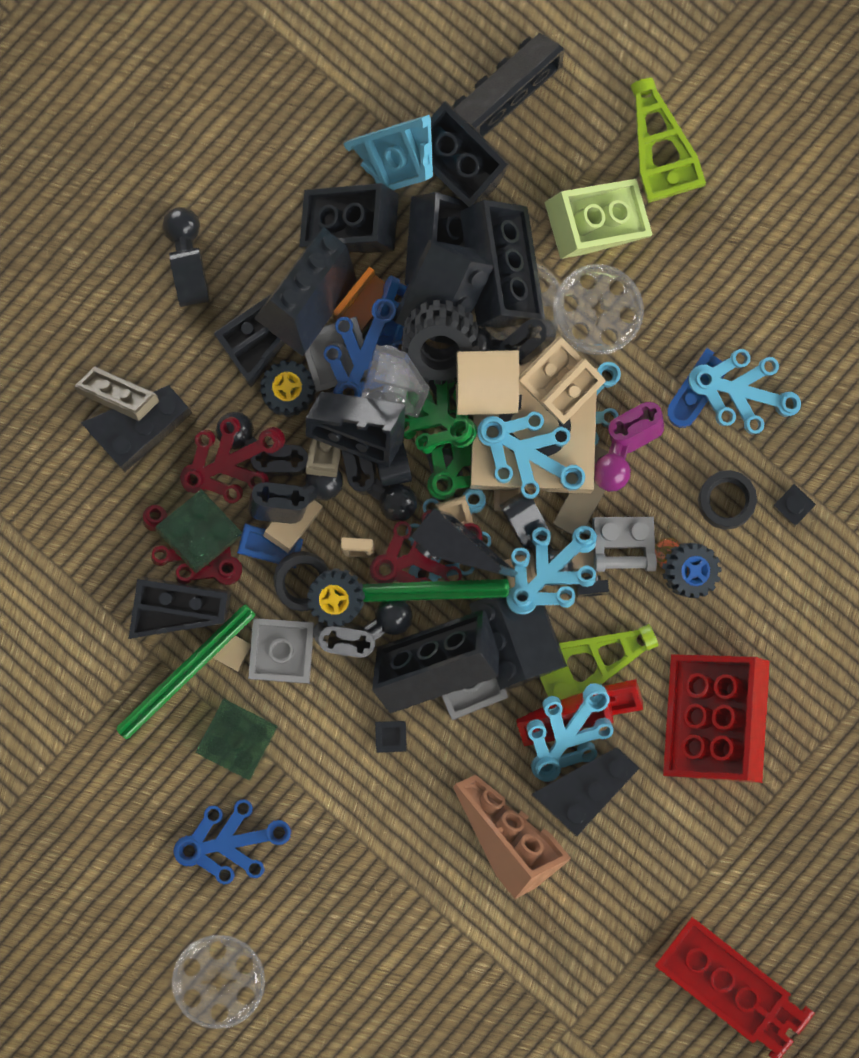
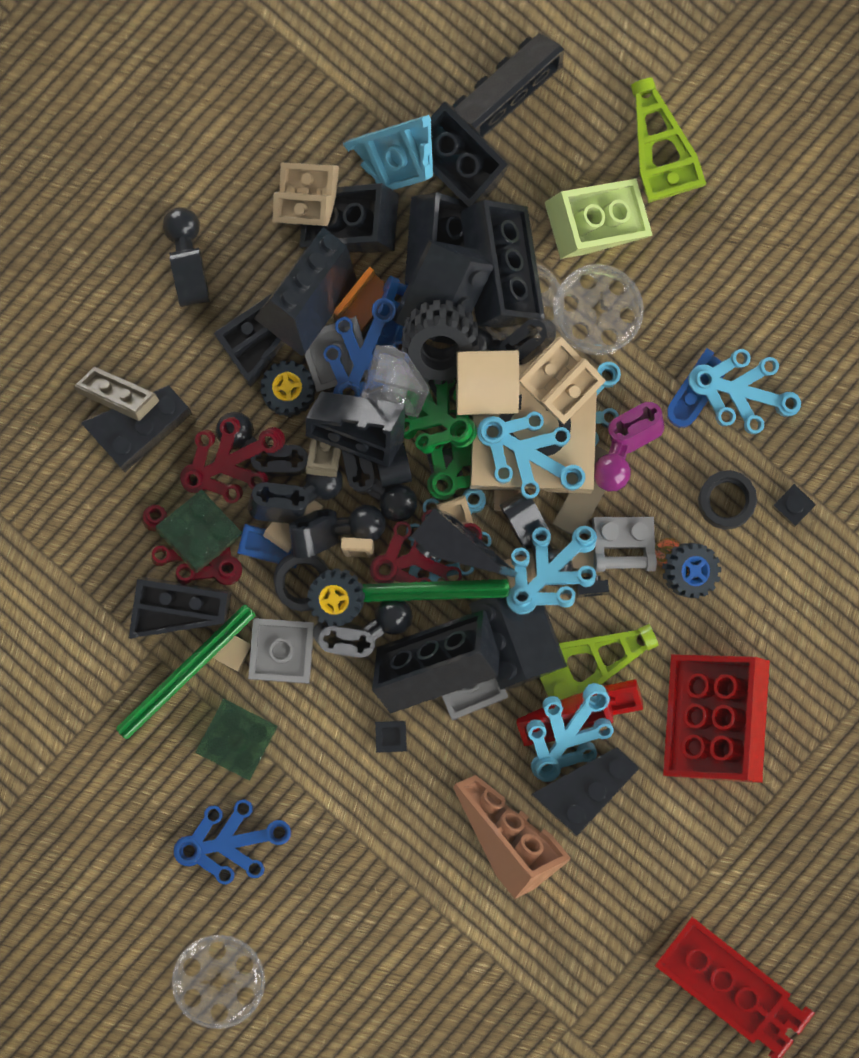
(305, 194): none -> tan slope
(322, 529): none -> black beam

